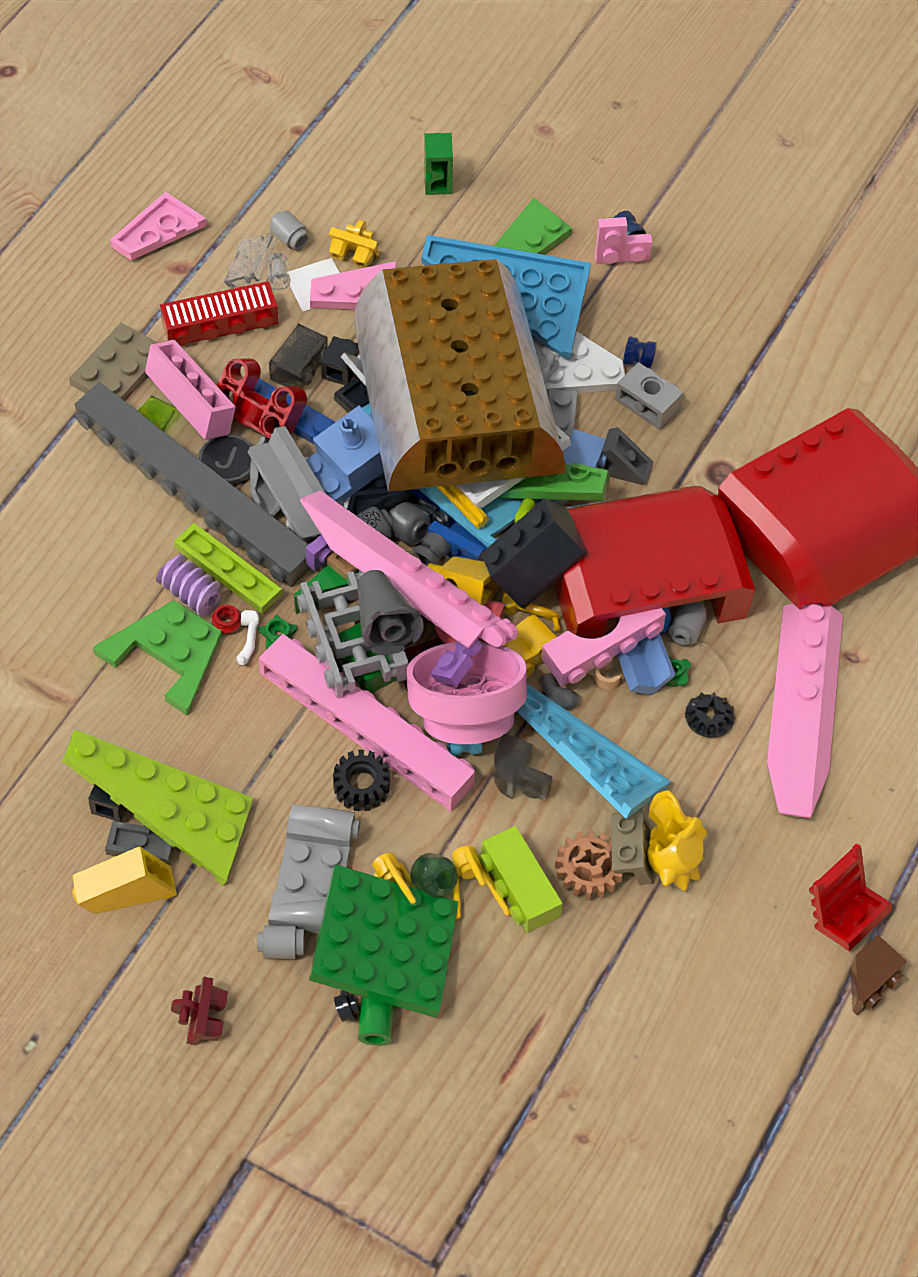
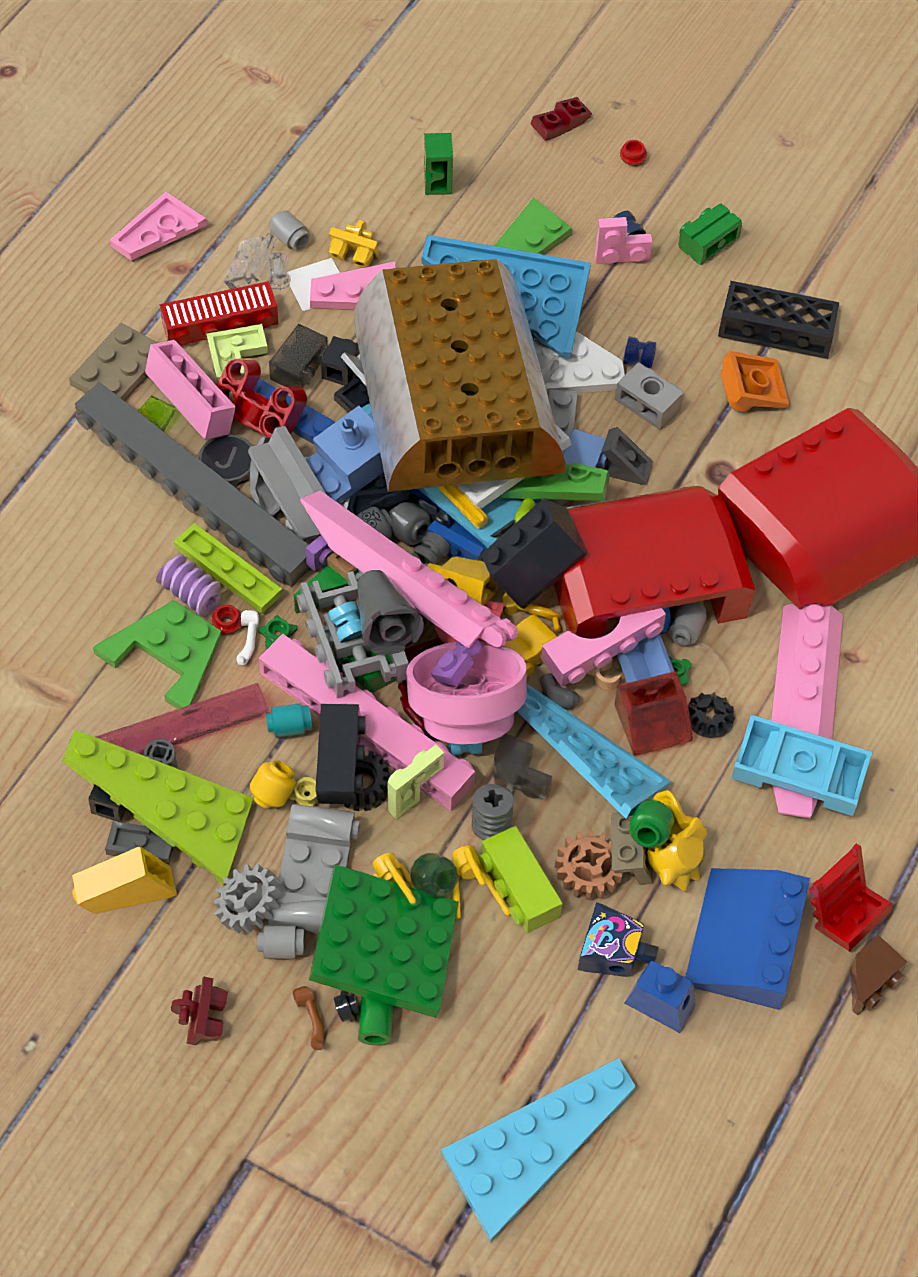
(160, 747): none -> dark grey wheel
(192, 720): none -> clear pink plate
(235, 345): none -> yellowish green plate
(248, 898): none -> light grey gear
(273, 784): none -> yellow head
(289, 720): none -> teal brick
(305, 785): none -> light yellow plate
(305, 996): none -> dark orange piece
(340, 754): none -> black brick
(346, 620): none -> medium azure wheel
(406, 783): none -> yellowish green plate
(410, 712): none -> dark red piece
(491, 810): none -> dark grey piece
(523, 1151): none -> medium azure wing
(564, 118): none -> dark red slope
(614, 944): none -> torso
(633, 152): none -> red plate
(651, 824): none -> green head
(654, 713): none -> clear red slope
(663, 996): none -> blue torso
(709, 233): none -> green brick
(748, 934): none -> blue slope
(753, 382): none -> orange slope
(774, 330): none -> black fence
(802, 764): none -> medium azure piece

